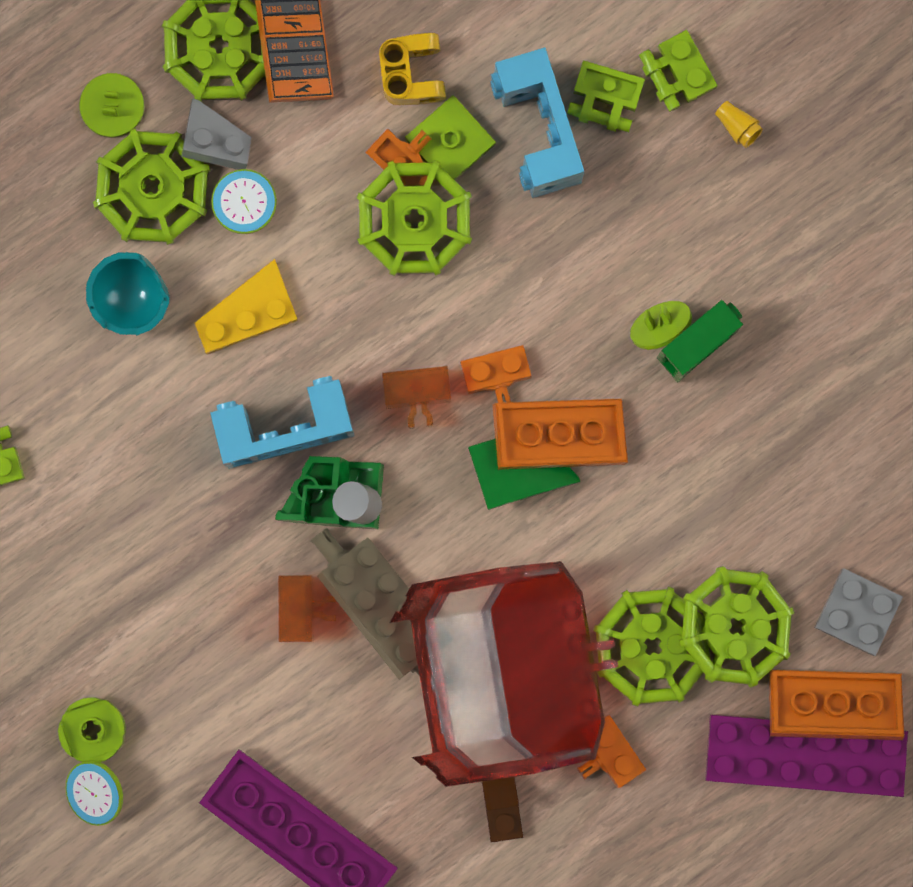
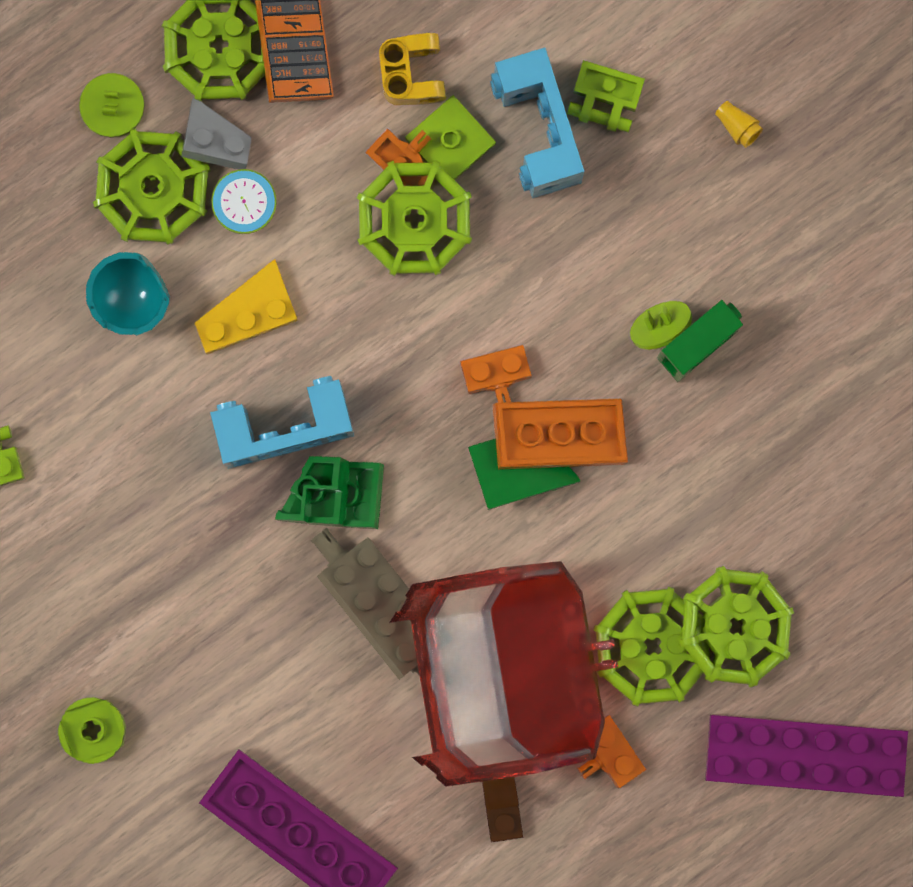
(94, 793): piece -> none
(297, 608): clear orange brick -> none
(357, 503): light grey piece -> none
(416, 389): clear orange brick -> none
(687, 67): lime plate -> none
(836, 705): orange tile -> none
(858, 612): light grey plate -> none

